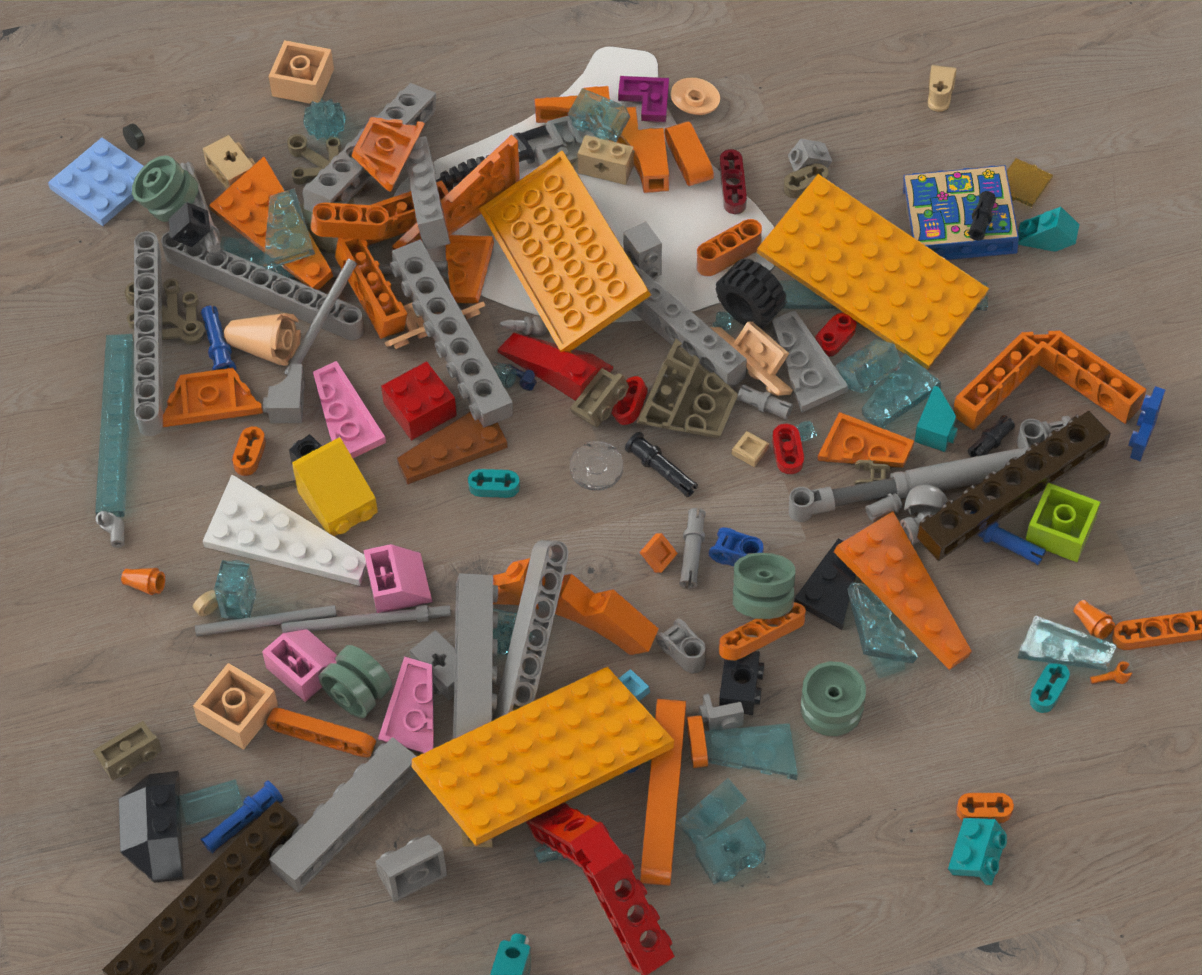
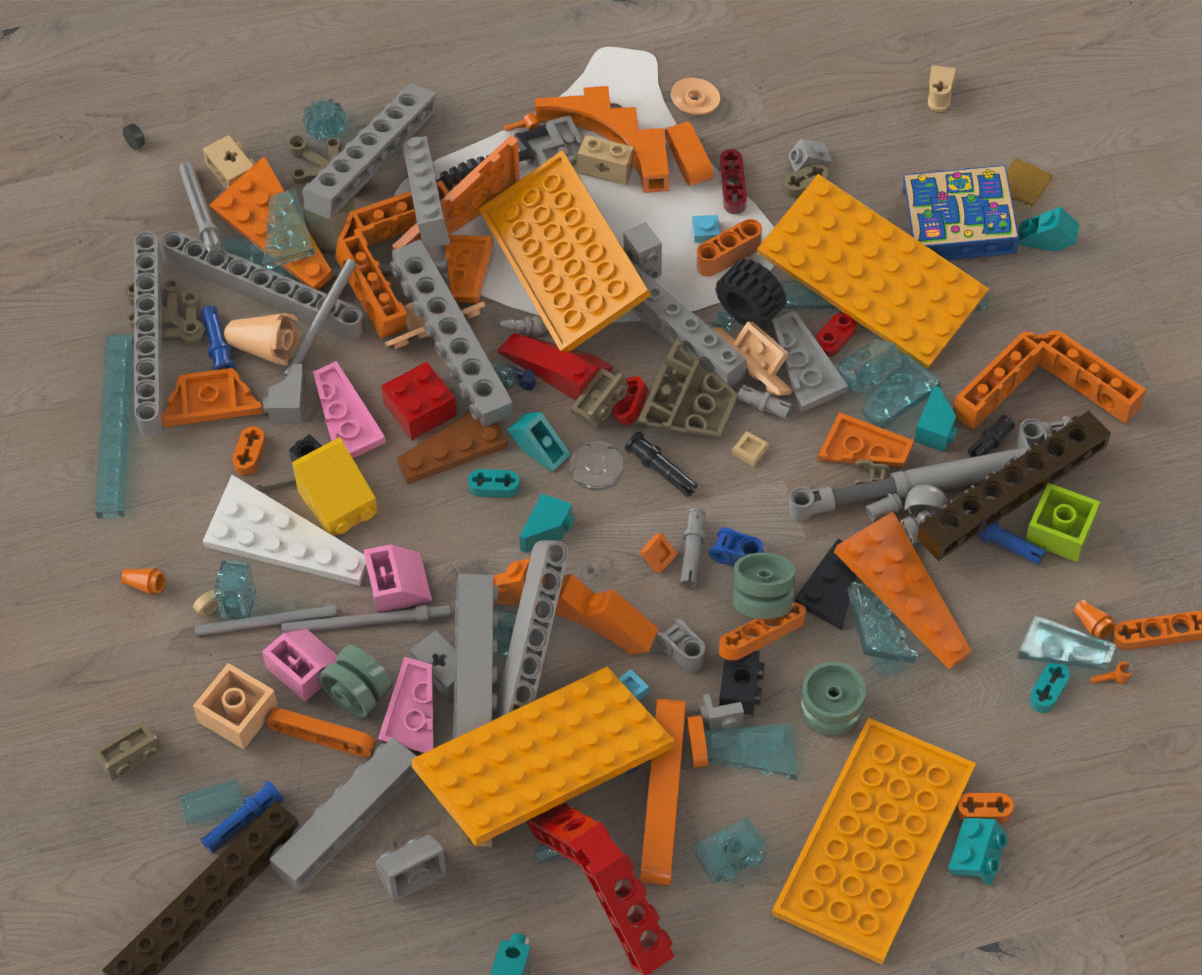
(98, 181): light blue plate -> none
(112, 525): light grey arm -> none
(153, 827): black wedge -> none
(164, 187): sand green wheel -> none
(189, 224): black brick -> none
(301, 72): light nougat brick -> none
(338, 217): orange beam -> none
(386, 148): orange wing -> none
(529, 121): none -> orange hand
(539, 440): none -> teal slope
(547, 522): none -> teal slope
(598, 115): clear light blue brick -> none
(649, 91): magenta plate -> none
(705, 227): none -> medium azure plate
(711, 811): clear light blue brick -> none
(788, 451): red plate -> none
(806, 430): clear light blue piece -> none
(874, 840): none -> light orange plate
(982, 215): black pin -> none
(1146, 421): blue plate -> none

